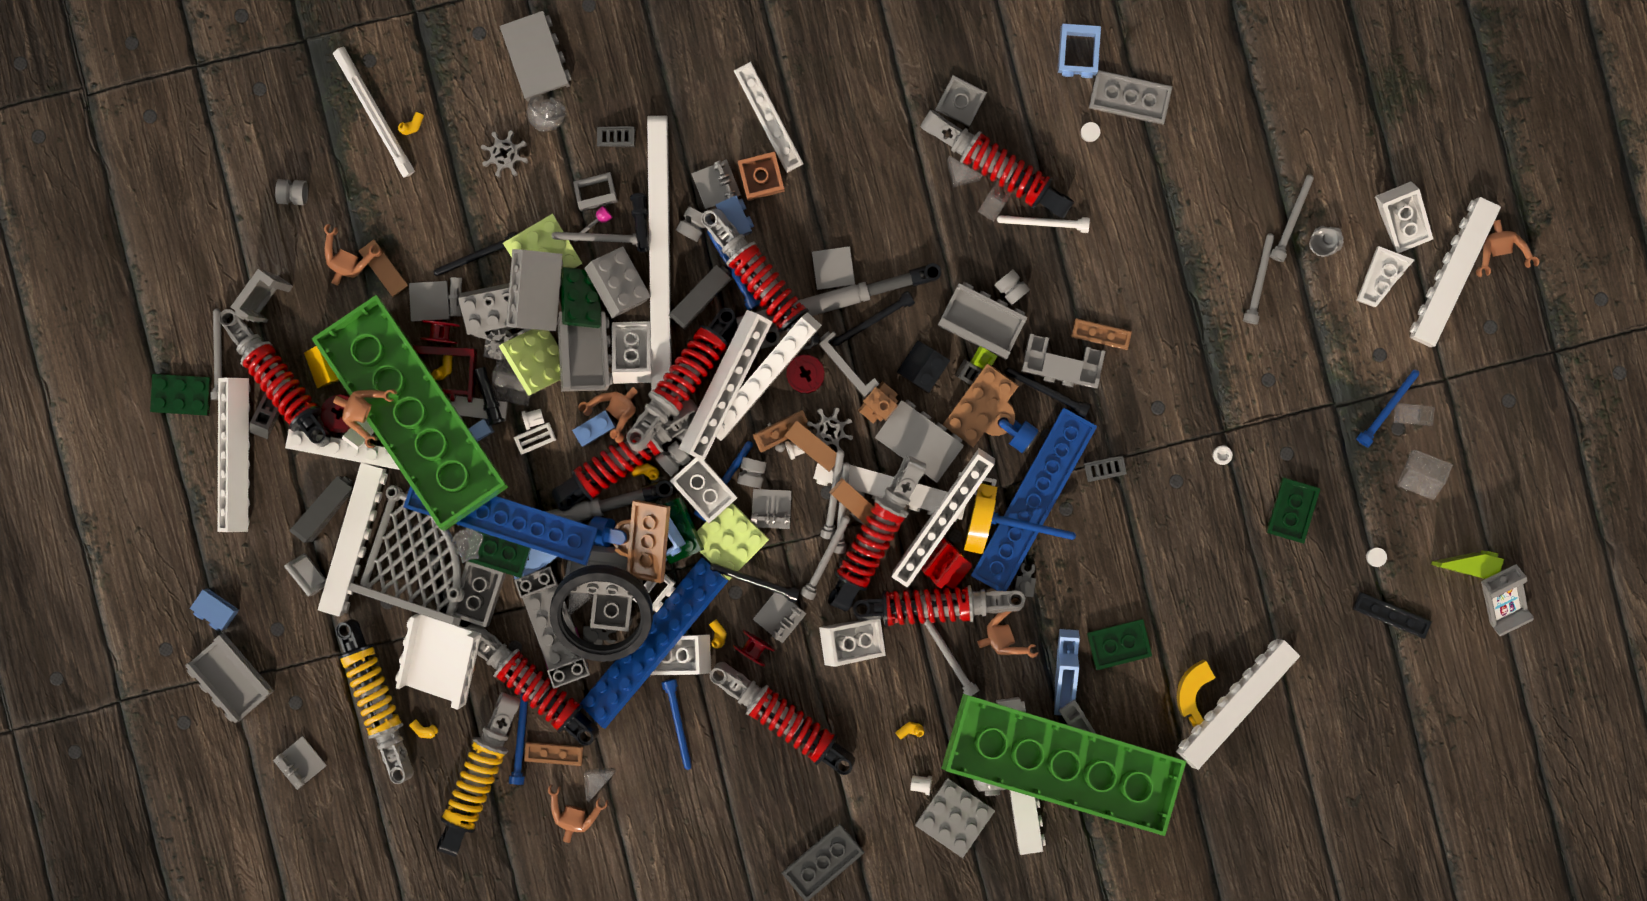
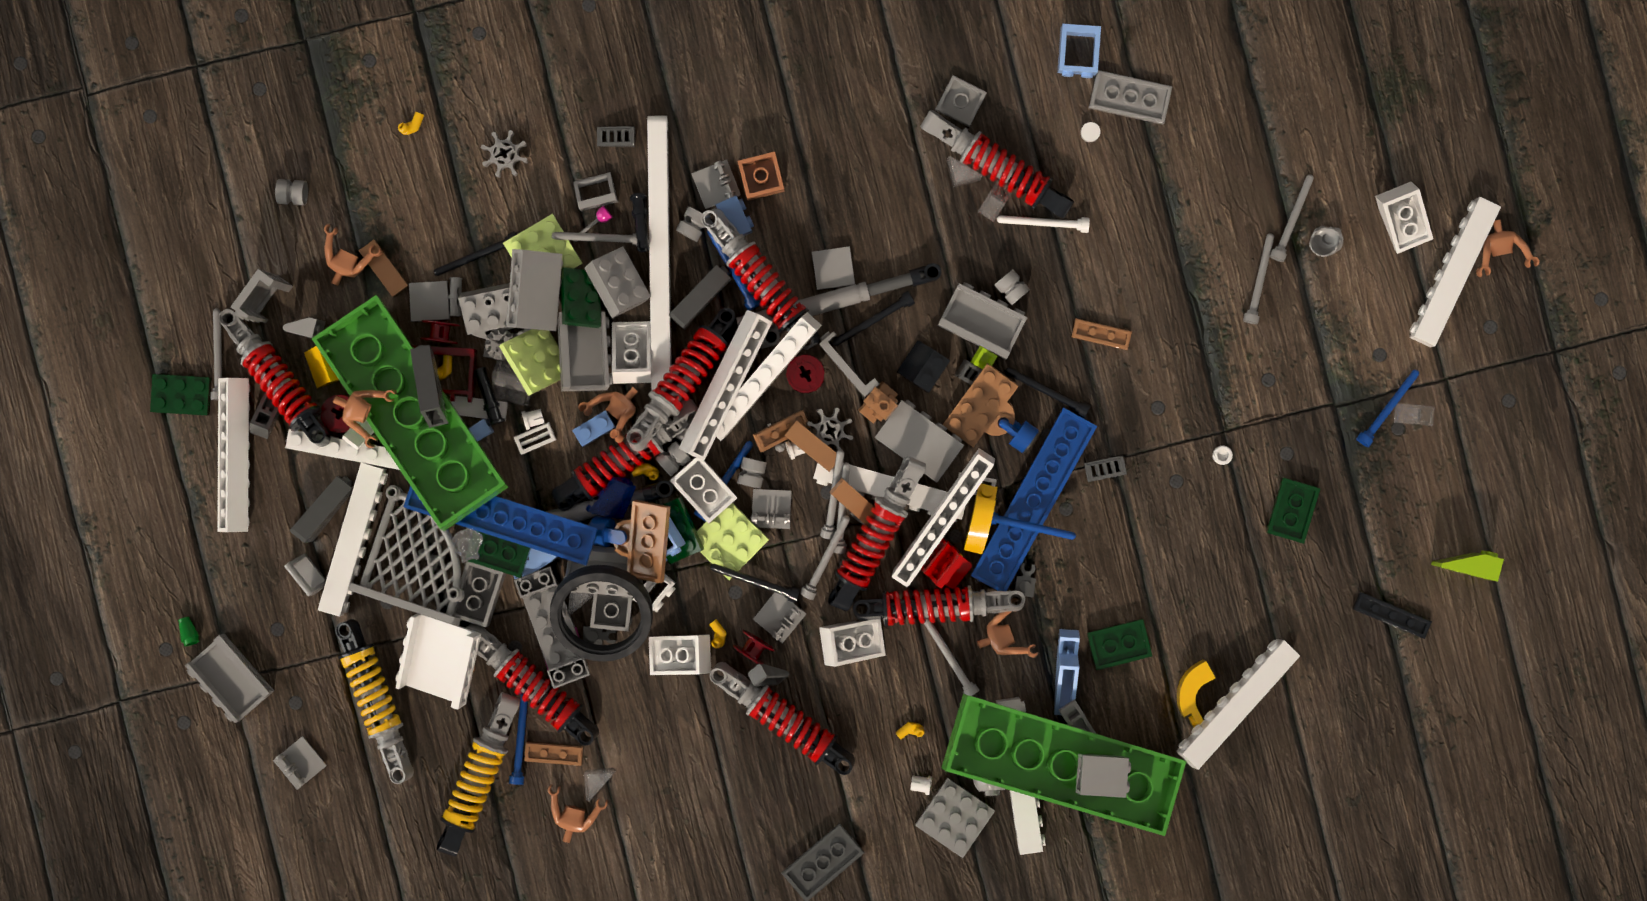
(188, 632): none -> green cone
(214, 609): medium blue brick -> none
(306, 327): none -> light grey tile
(373, 111): white piece -> none
(423, 732): yellow arm -> none
(428, 386): none -> dark grey slope
(535, 55): light grey panel -> none
(545, 113): clear cylinder -> none
(613, 499): none -> clear blue slope
(667, 628): blue plate -> none
(670, 688): blue piece -> none
(767, 675): none -> dark grey slope
(768, 117): white tile -> none
(1061, 368): light grey bracket -> none
(1102, 775): none -> light grey brick
(1376, 557): white tile -> none
(1382, 274): white wing -> none
(1424, 474): clear slope -> none
(1506, 600): light grey panel -> none

